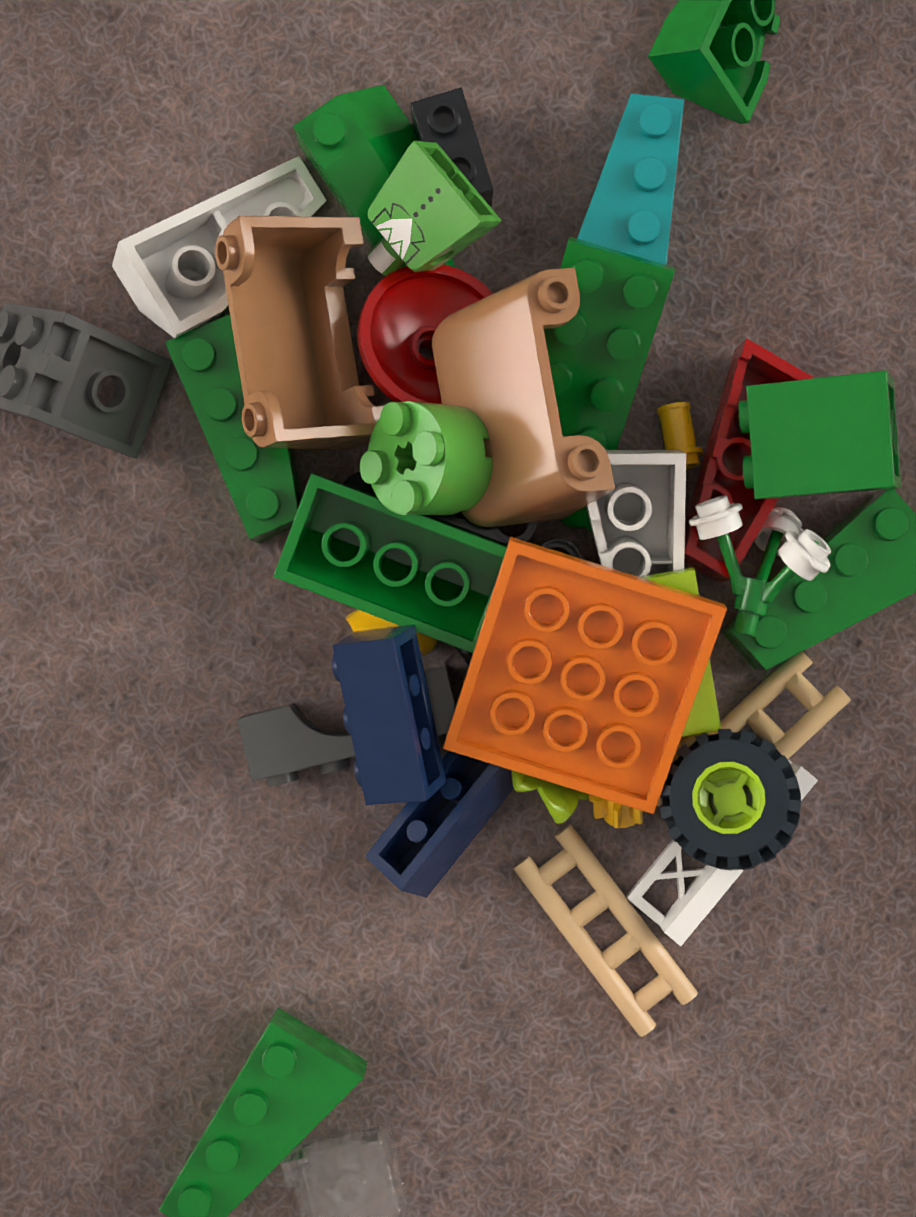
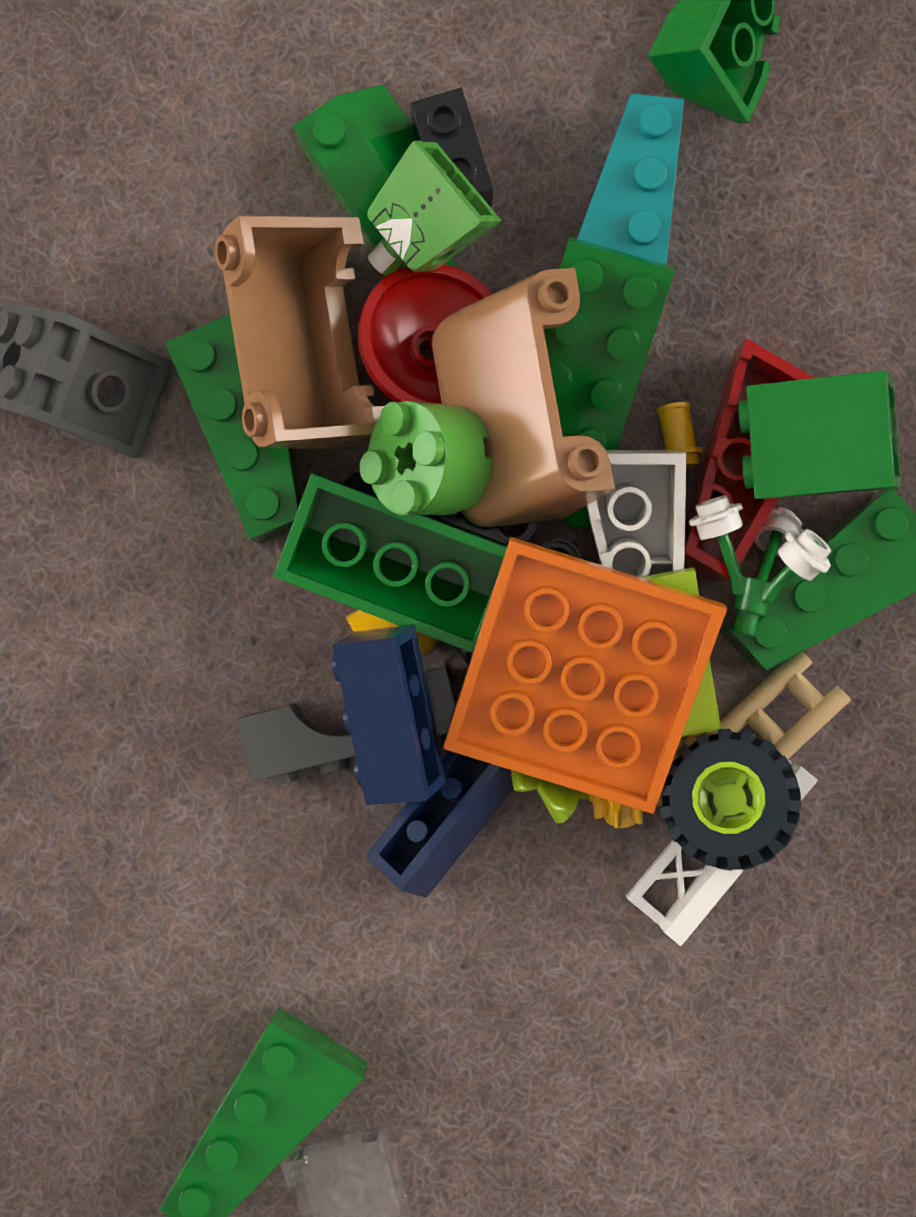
(173, 263): white wedge -> none
(637, 938): tan bar -> none

